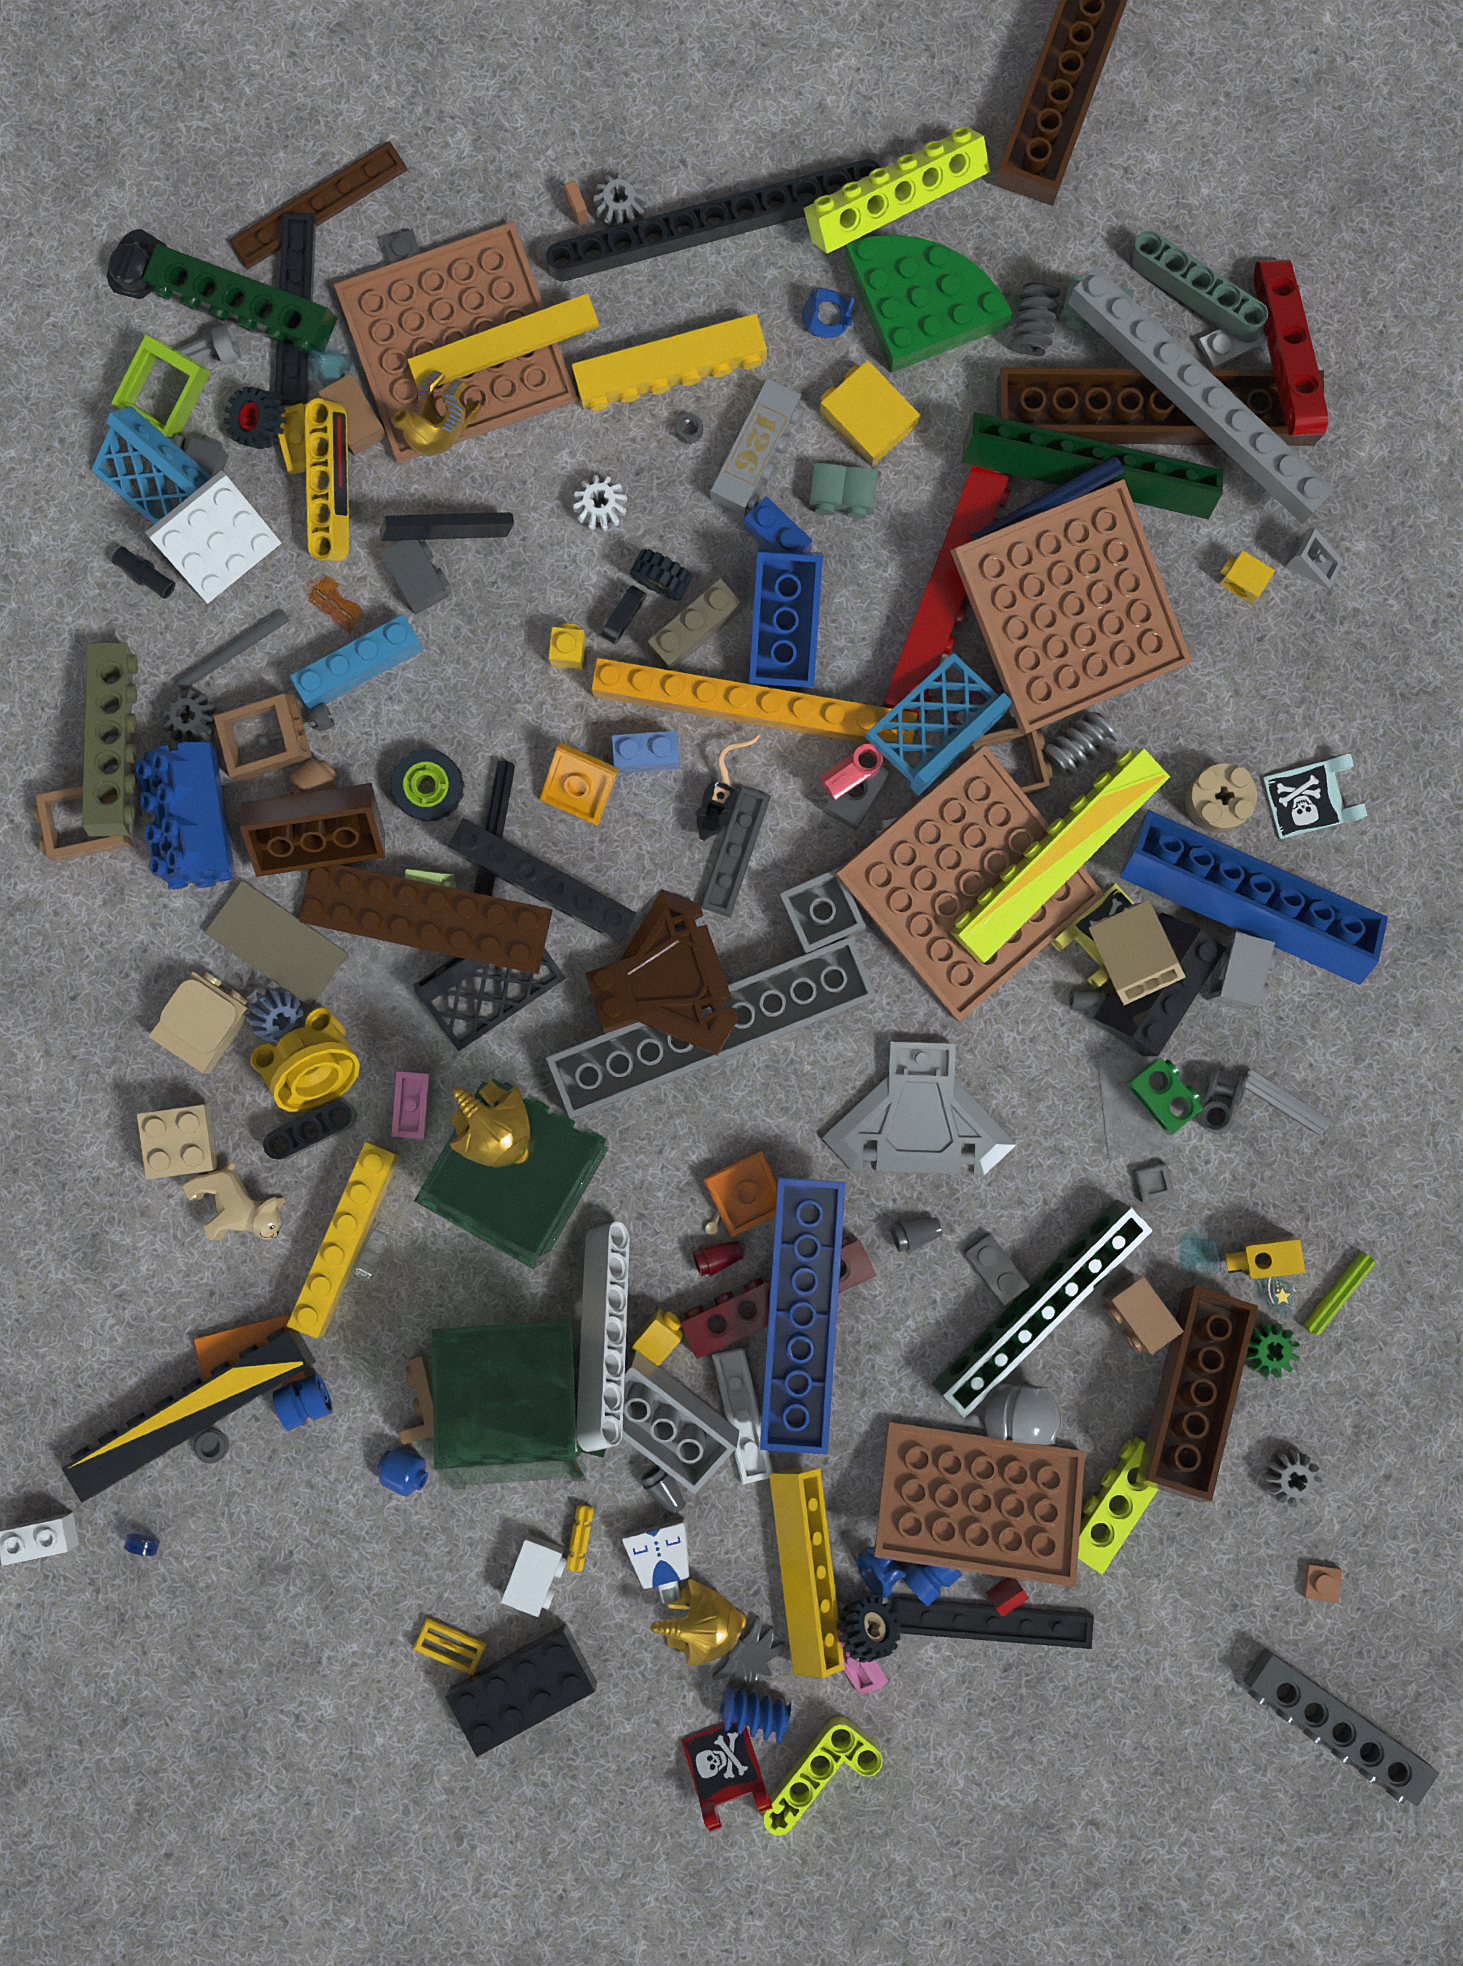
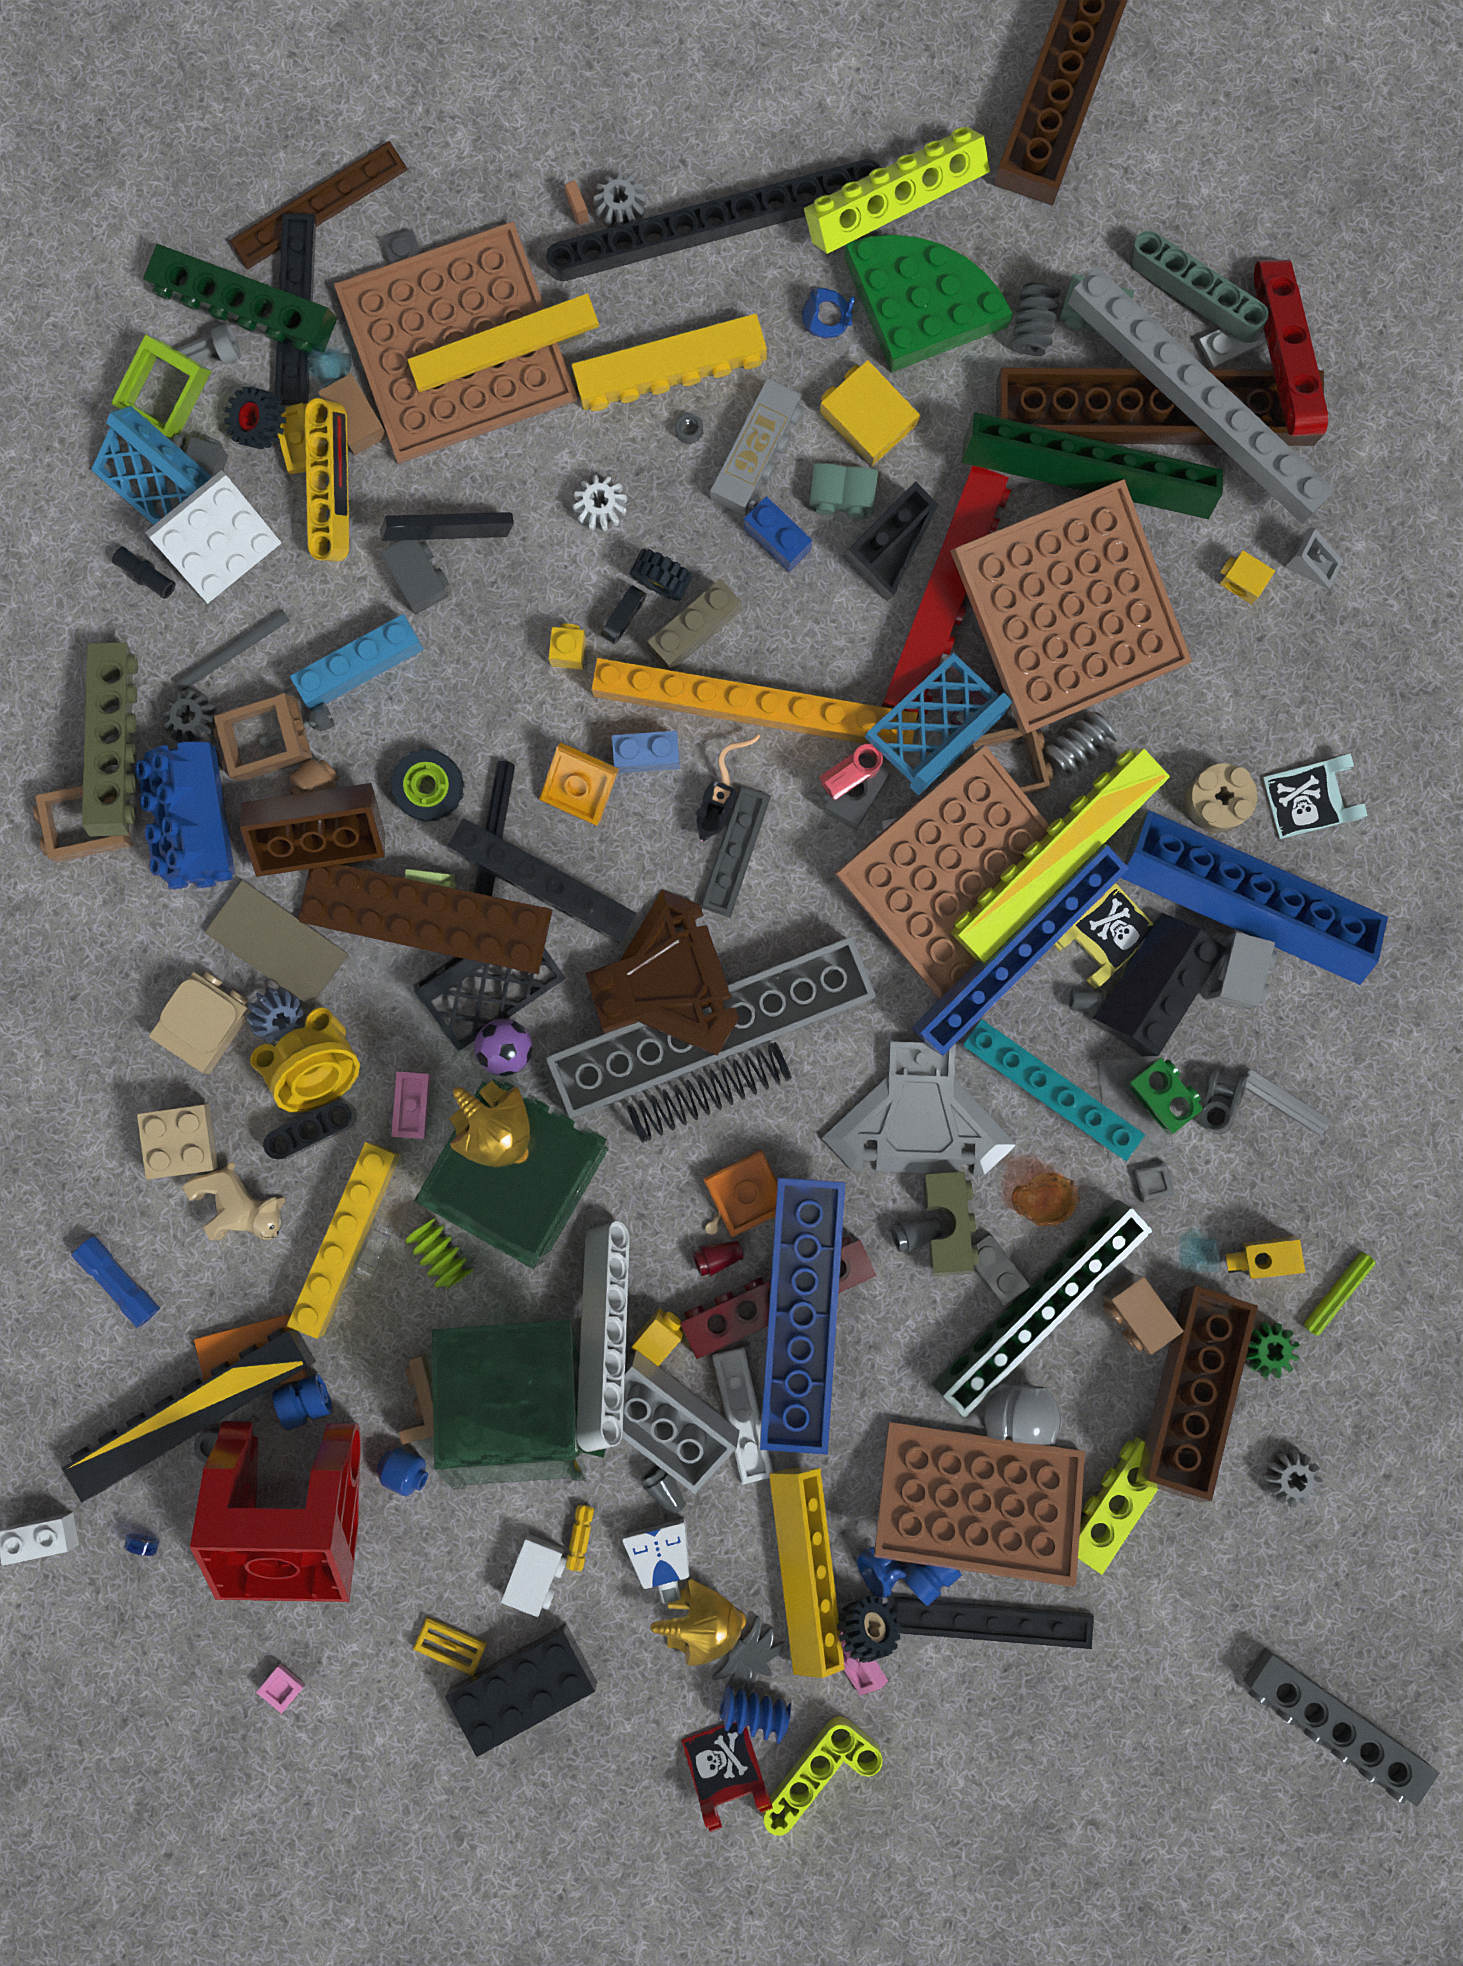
(100, 1264): none -> blue axle
(129, 264): black piece -> none
(278, 1551): none -> red brick
(280, 1688): none -> bright pink plate
(329, 588): clear orange piece -> none
(425, 428): pearl gold piece -> none
(438, 1255): none -> lime piece
(503, 1047): none -> medium lavender piece
(779, 1057): none -> black piece
(785, 617): blue brick -> none
(821, 912): light grey brick -> none
(890, 542): none -> black wedge
(950, 1195): none -> olive arch
(991, 980): none -> blue brick
(1007, 1595): red tile -> none
(1046, 1199): none -> clear orange hair
(1054, 1090): none -> teal brick
(1058, 496): dark blue axle -> none
(1136, 952): tan brick -> none
(1279, 1295): clear light blue tile -> none
(1322, 1582): nougat plate -> none

